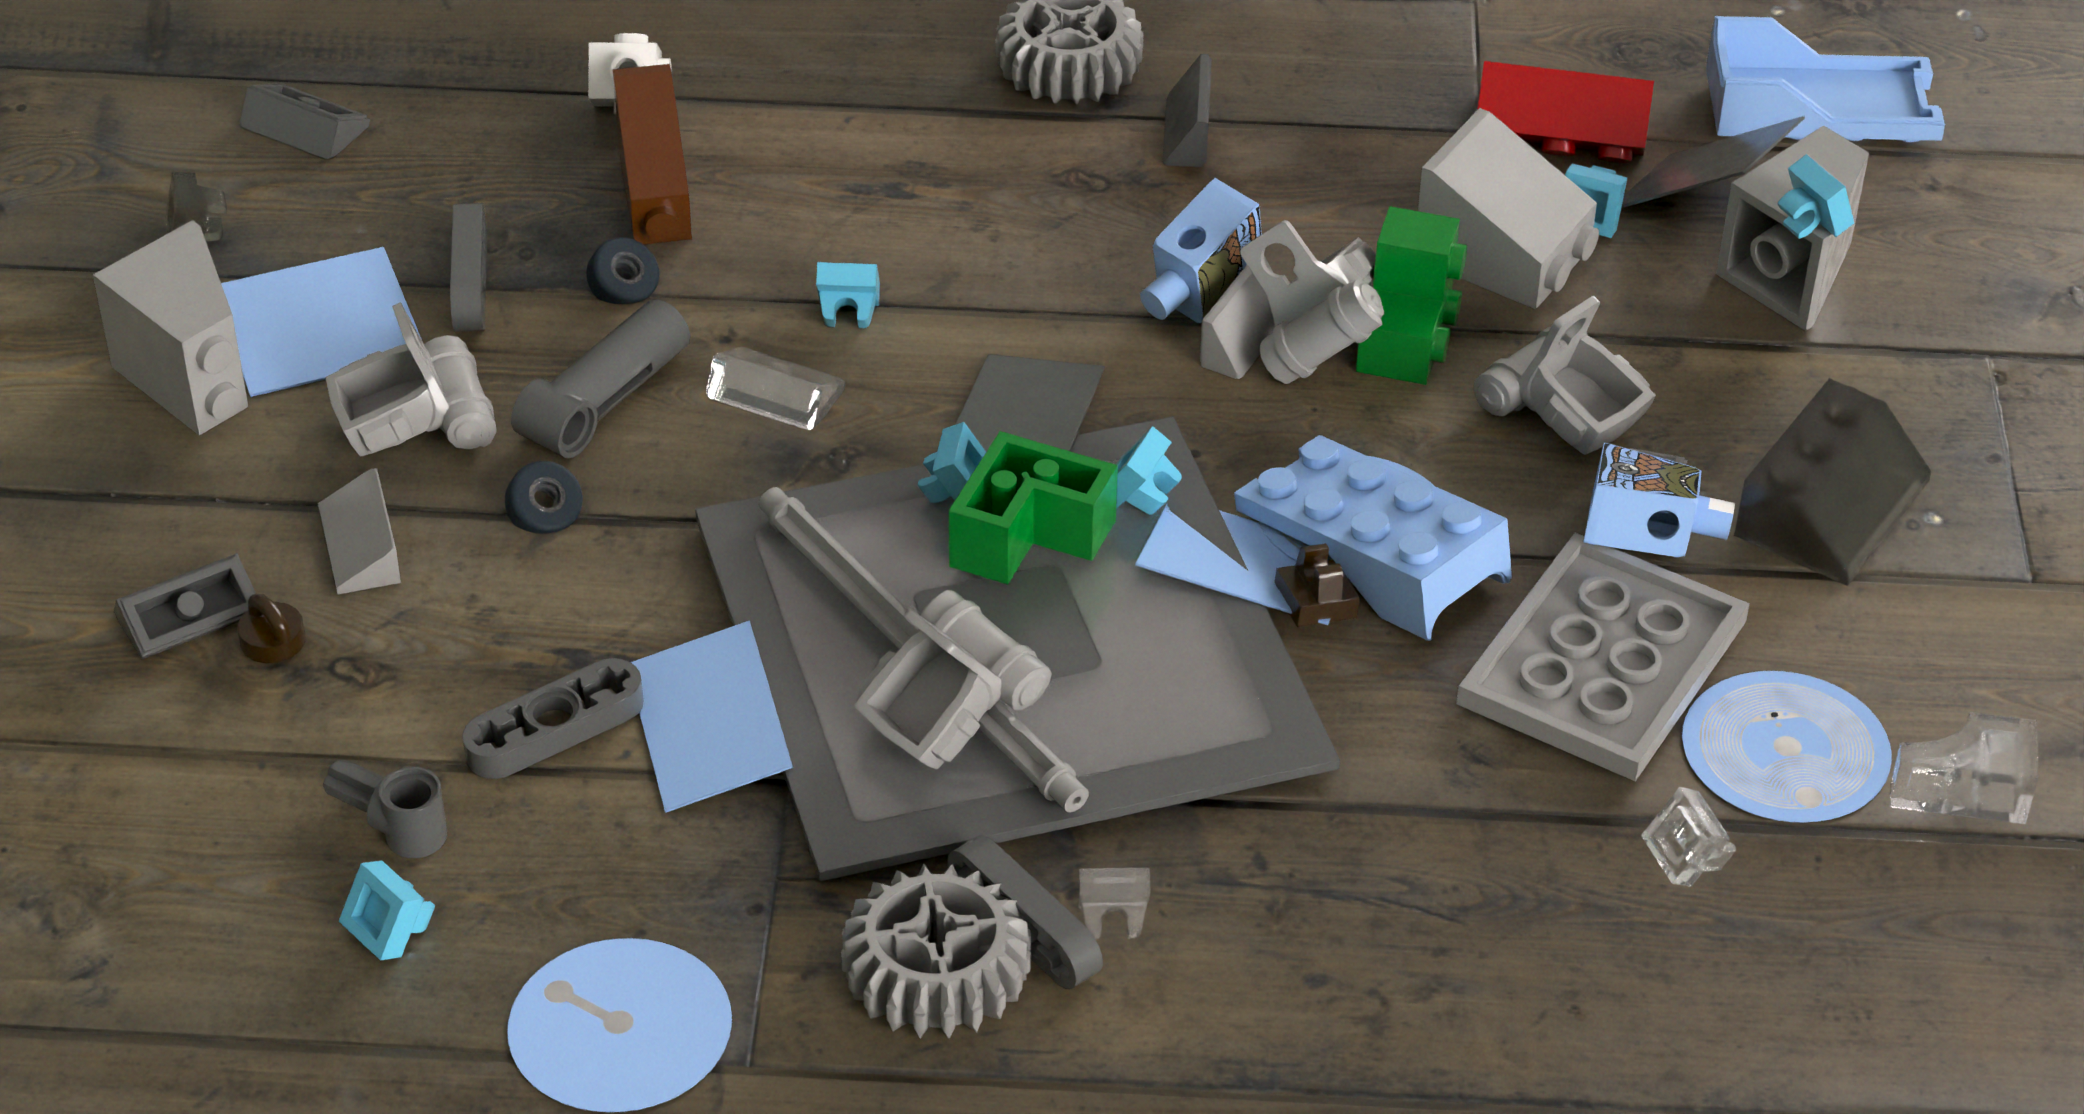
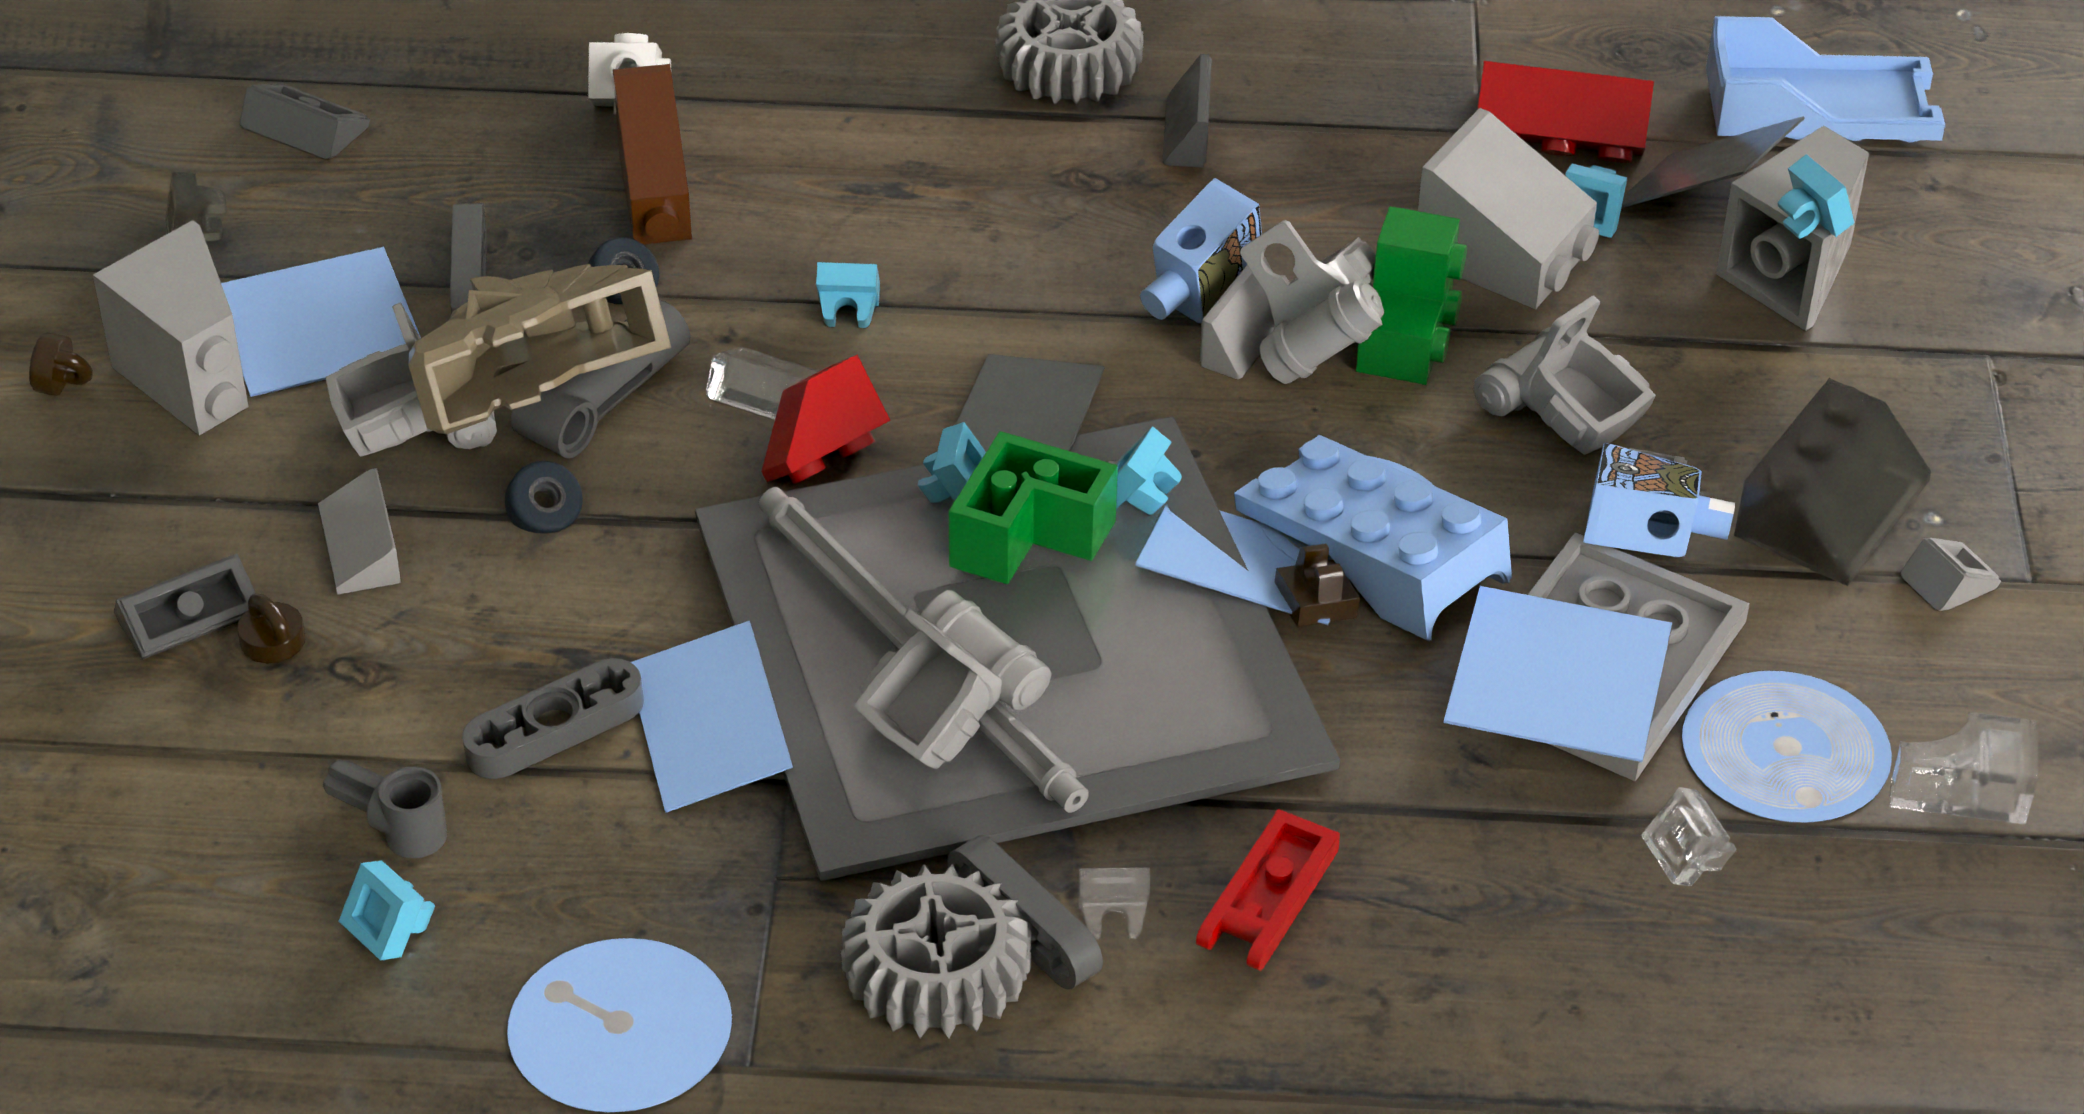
(56, 364): none -> dark brown tile
(524, 340): none -> dark tan animal
(823, 415): none -> red slope
(1271, 886): none -> red hinge
(1559, 673): none -> light blue piece
(1948, 573): none -> light grey slope

